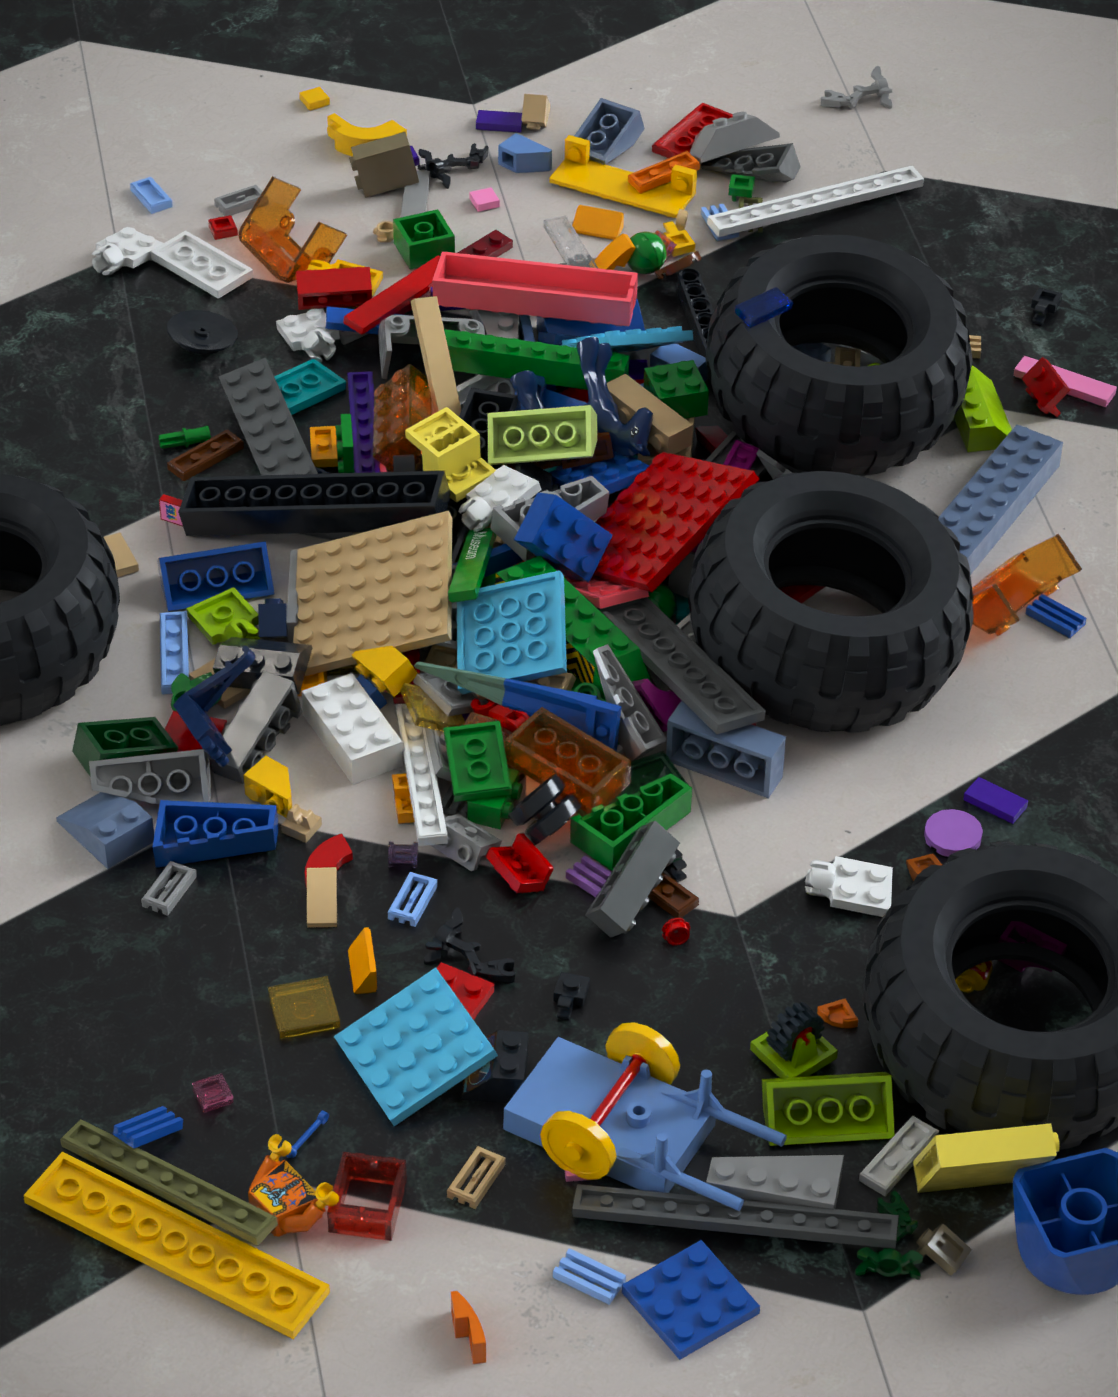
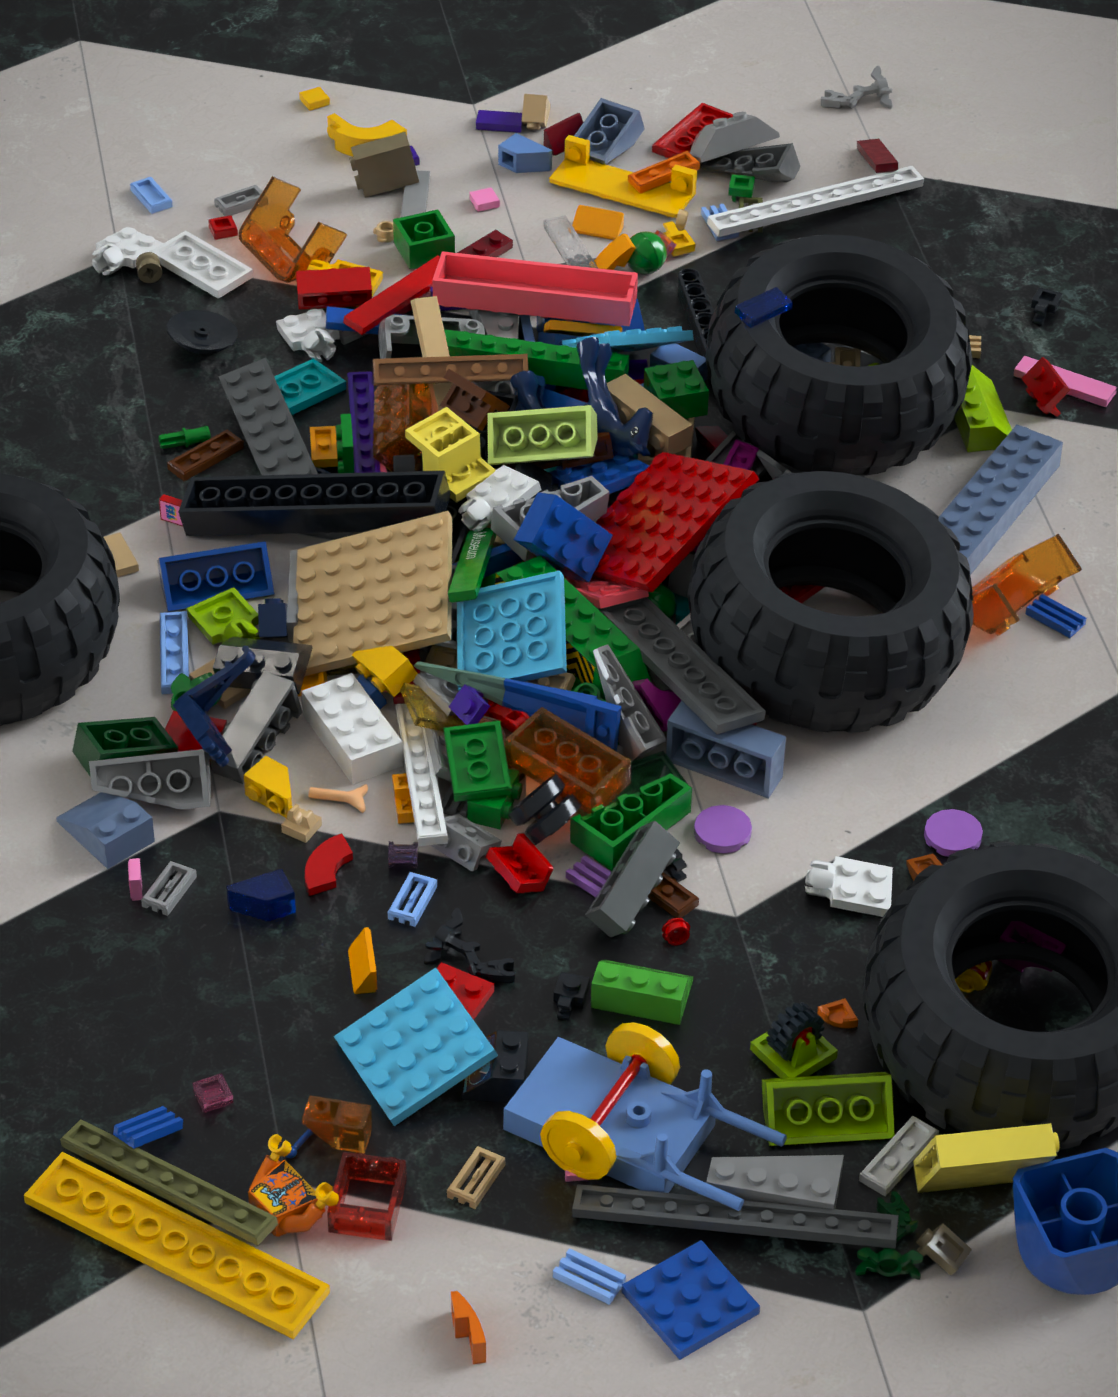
(135, 879): none -> bright pink tile
(152, 262): none -> dark tan wheel
(212, 831): blue wedge -> none
(263, 896): none -> clear blue slope
(303, 1007): clear yellow tile -> none
(322, 897): tan slope -> none
(339, 1123): none -> clear orange slope
(352, 797): none -> light nougat piece
(433, 369): none -> medium nougat tile
(439, 168): black piece -> none
(469, 705): none -> dark purple bracket
(470, 401): none -> reddish brown bracket
(556, 134): none -> dark red slope
(577, 328): none -> light orange tile
(640, 991): none -> bright green slope
(678, 265): reddish brown tile -> none
(722, 829): none -> medium lavender tile
(877, 155): none -> dark red tile
(995, 800): dark purple tile -> none

